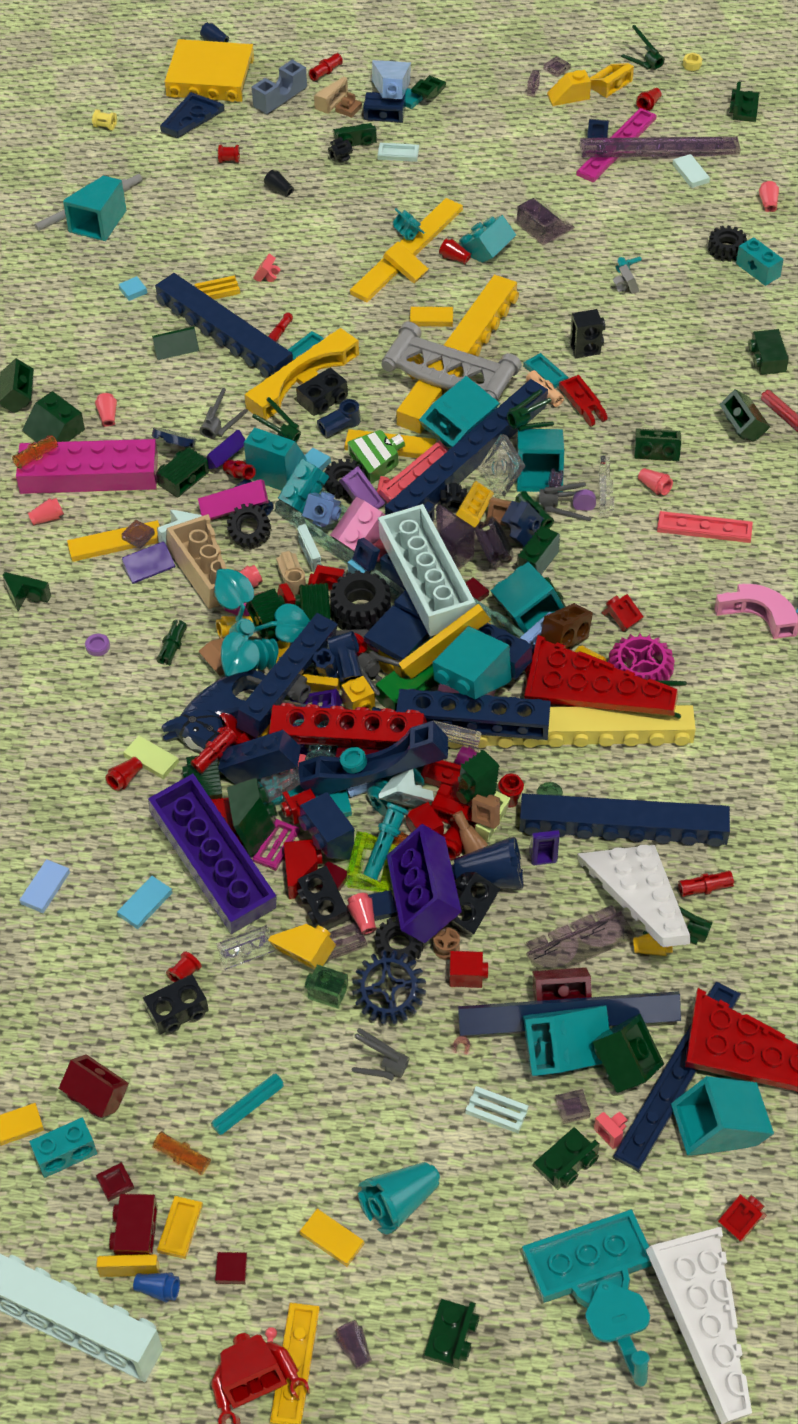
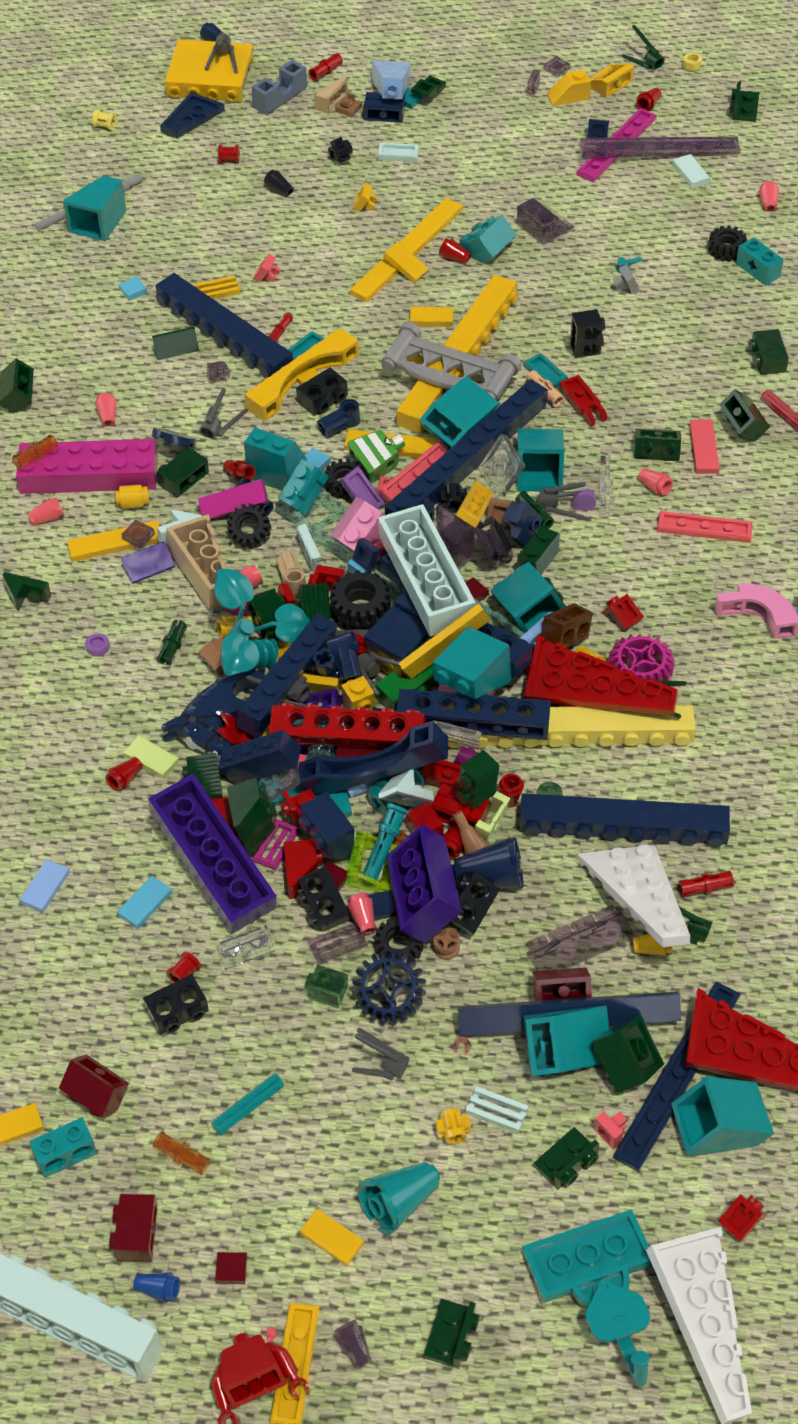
(53, 417): dark green slope -> none
(115, 1181): dark red tile -> none
(127, 1265): yellow tile -> none
(132, 496): none -> yellow brick
(180, 1227): yellow tile -> none
(214, 750): red pin -> none
(217, 372): none -> tile
(223, 45): none -> dark grey plant
(225, 450): dark purple slope -> none
(287, 431): dark green plant -> none
(305, 944): yellow slope -> none
(322, 508): medium blue brick -> none
(353, 760): teal tile -> none
(357, 135): dark green bracket -> none
(364, 198): none -> yellow tile
(407, 224): teal hinge -> none
(453, 1126): none -> yellow gear
(467, 969): red brick -> none
(486, 810): medium nougat tile -> none
(519, 416): dark green plant -> none
(544, 847): dark purple slope -> none
(555, 478): bush -> none
(572, 1106): tile -> none
(704, 446): none -> coral tile

